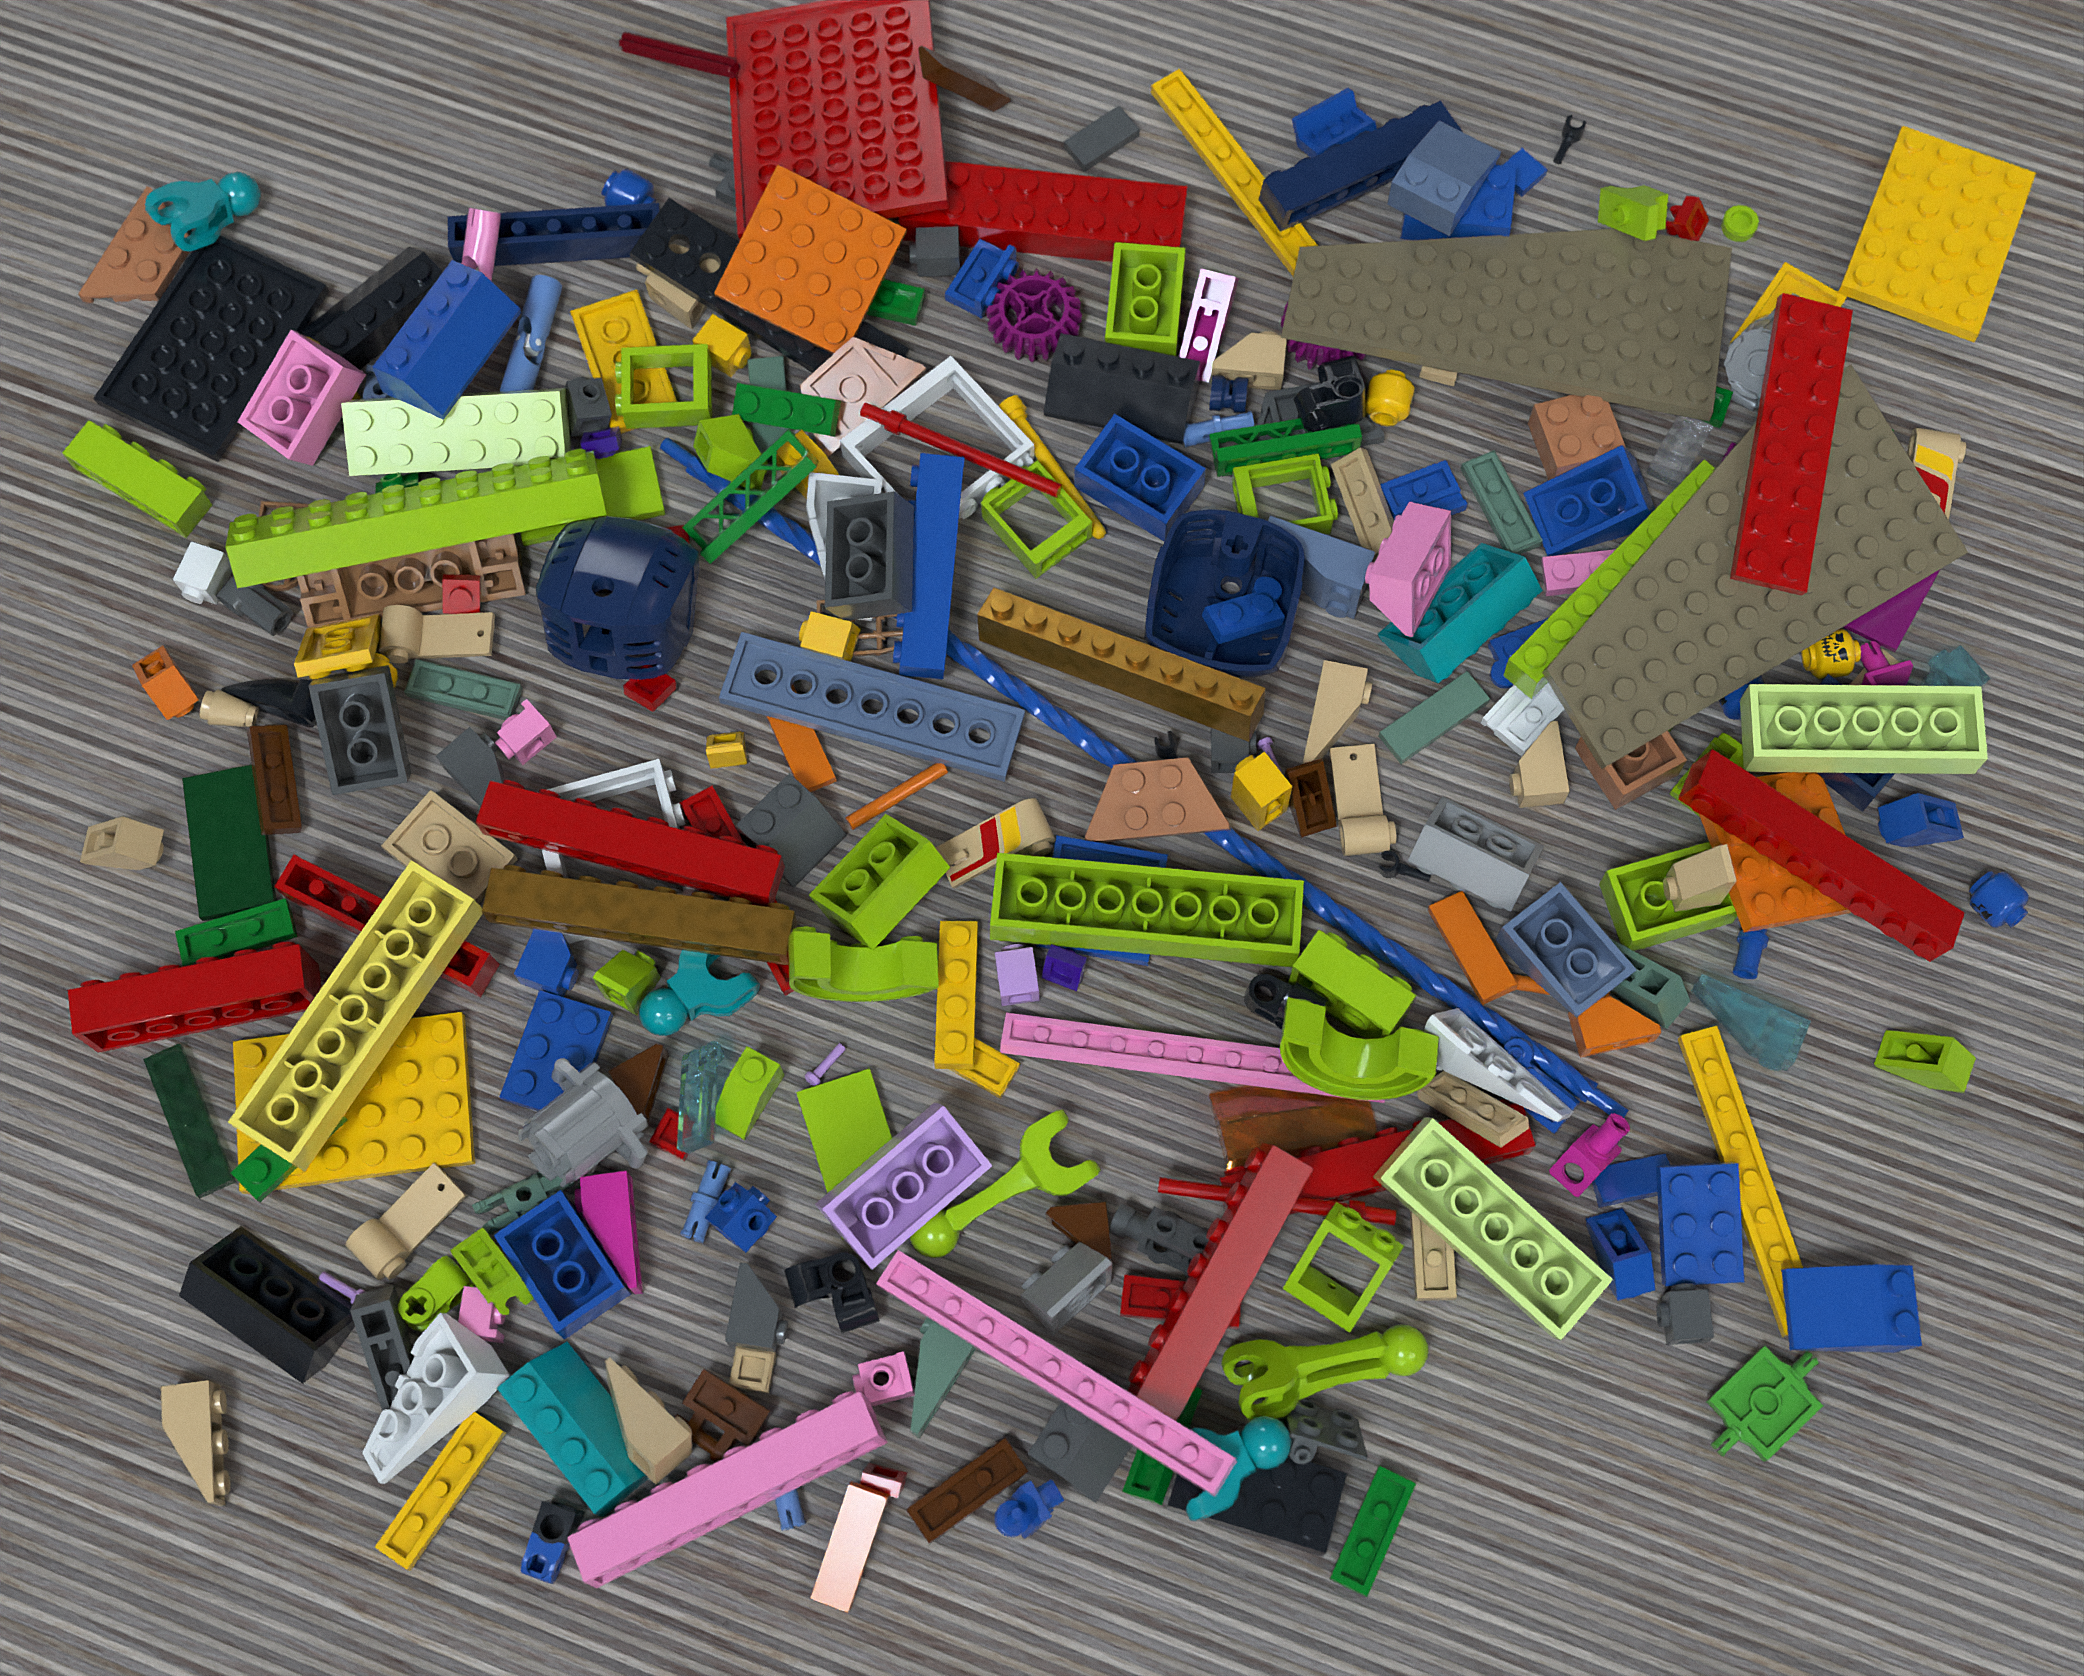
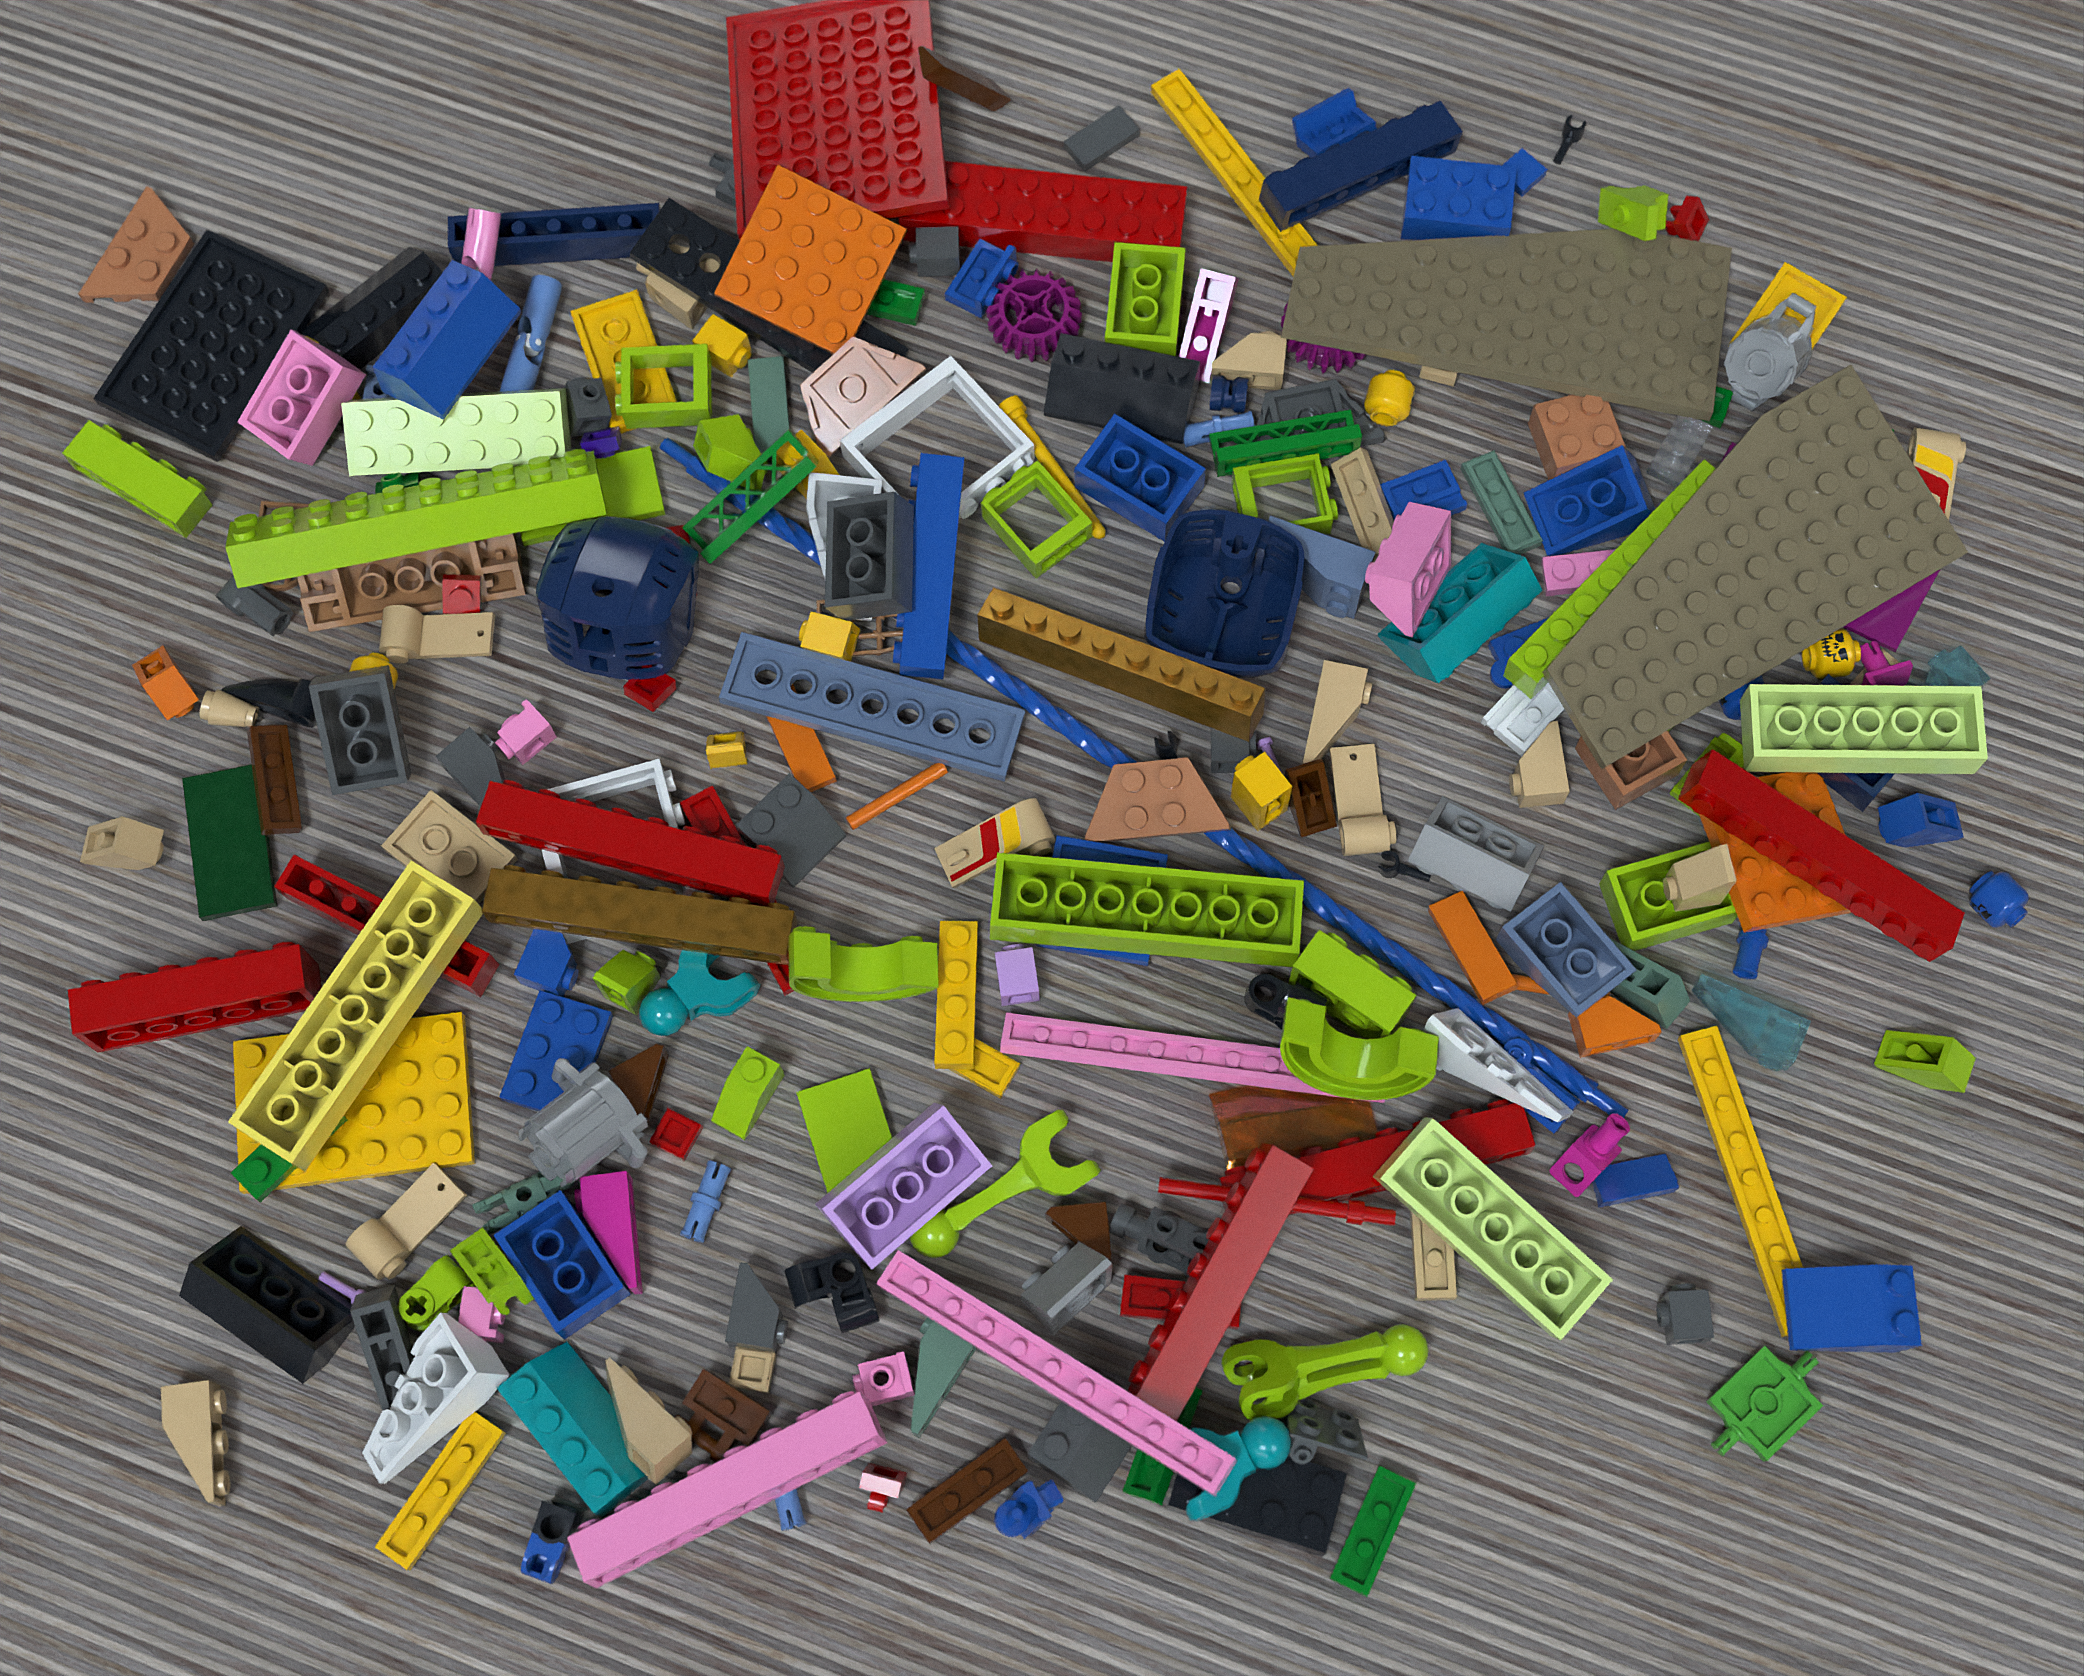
(189, 1121): clear green tile -> none
(202, 573): white brick -> none
(203, 207): teal piece -> none
(237, 932): green plate -> none
(338, 646): yellow plate -> none
(463, 690): sand green tile -> none
(627, 189): blue head -> none
(679, 54): dark red axle -> none
(698, 1097): clear light blue plate -> none
(741, 1216): blue brick -> none
(786, 409): green plate -> none
(813, 1077): lavender piece -> none
(849, 1546): tile -> none
(879, 881): lime brick -> none
(897, 423): red bar -> none
(1064, 967): dark purple plate -> none
(1246, 613): blue hinge -> none
(1324, 1293): lime window -> none
(1336, 399): black piece -> none
(1434, 717): sand green tile -> none
(1442, 177): sand blue slope -> none
(1473, 1109): tan tile -> none
(1621, 1254): blue slope -> none
(1700, 1223): blue plate -> none
(1739, 223): lime tile -> none
(1791, 444): red plate -> none
(1937, 233): yellow plate -> none

